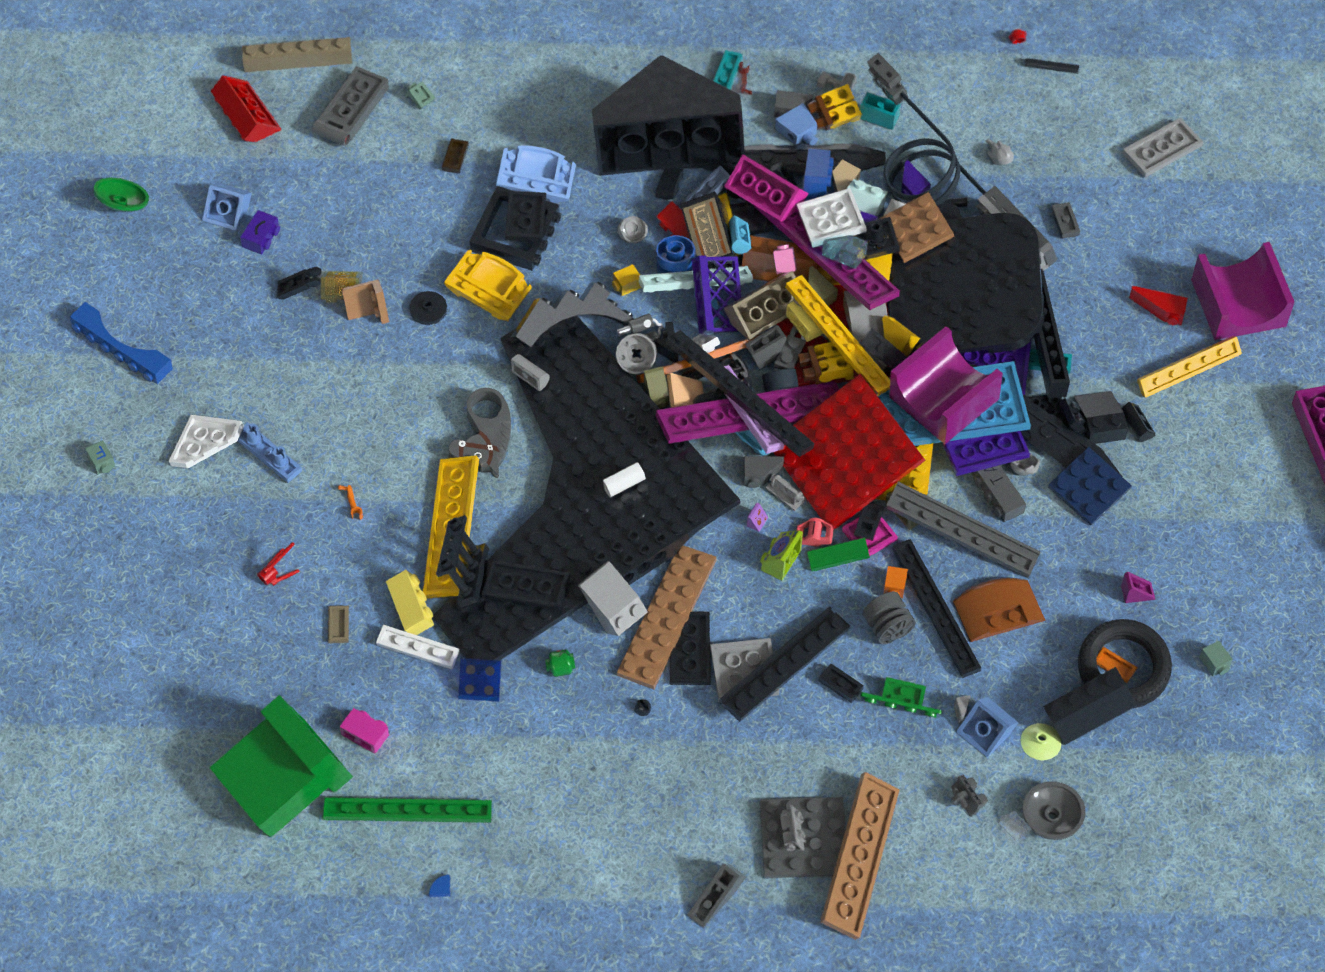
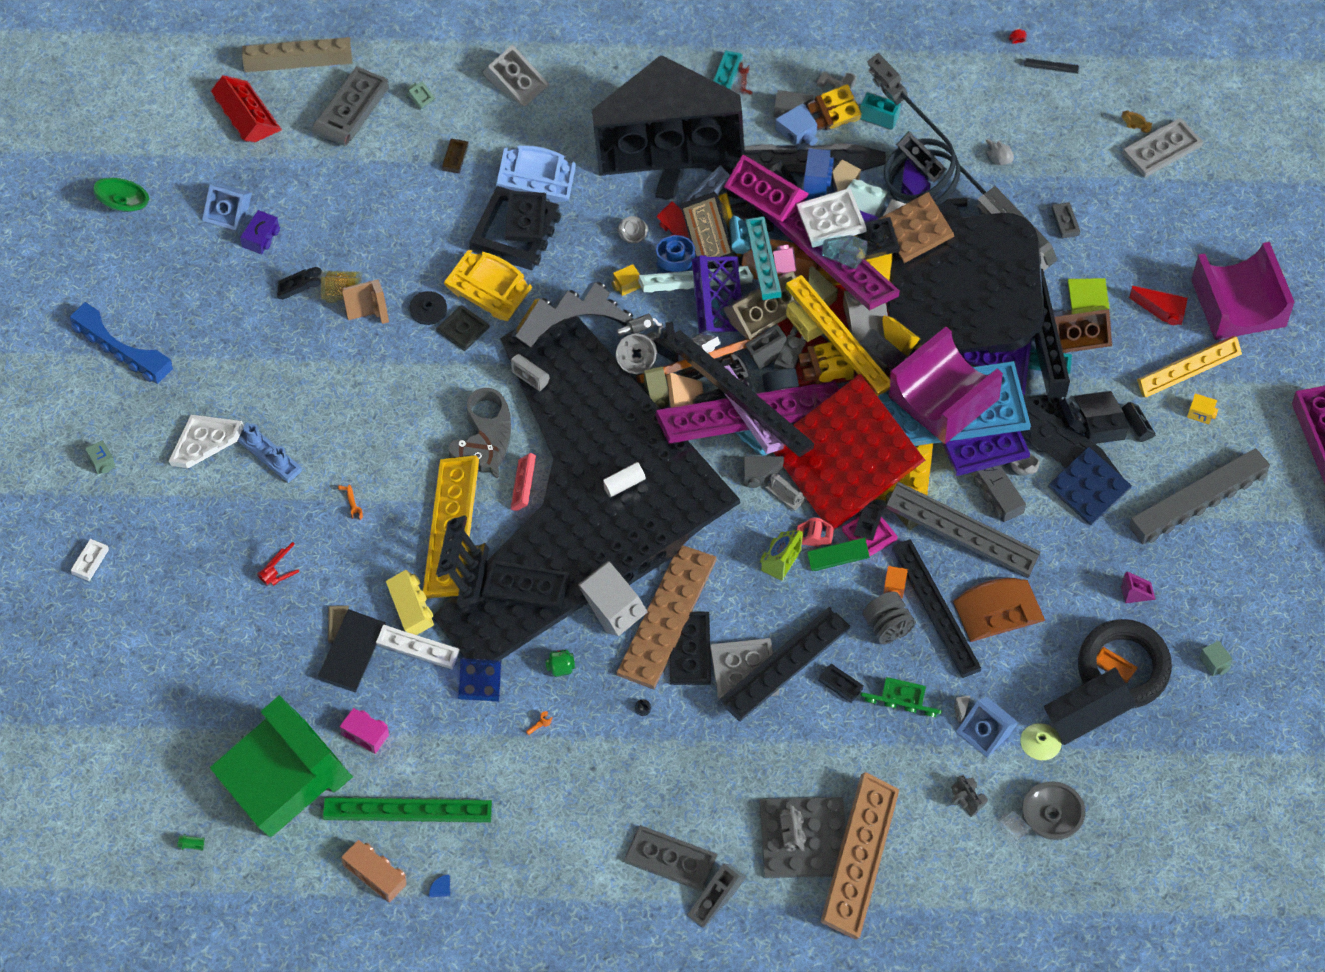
(89, 560): none -> white plate
(191, 842): none -> green pin
(351, 651): none -> black tile
(374, 870): none -> nougat brick
(463, 327): none -> pearl dark grey tile
(515, 76): none -> light grey slope
(523, 482): none -> coral tile
(542, 722): none -> orange hand
(670, 858): none -> dark grey tile
(756, 518): medium lavender slope -> none
(763, 258): none -> teal plate
(920, 157): none -> black slope
(1084, 328): none -> reddish brown slope
(1087, 293): none -> lime tile
(1135, 121): none -> pearl gold piece
(1199, 496): none -> dark grey brick
(1202, 409): none -> yellow brick

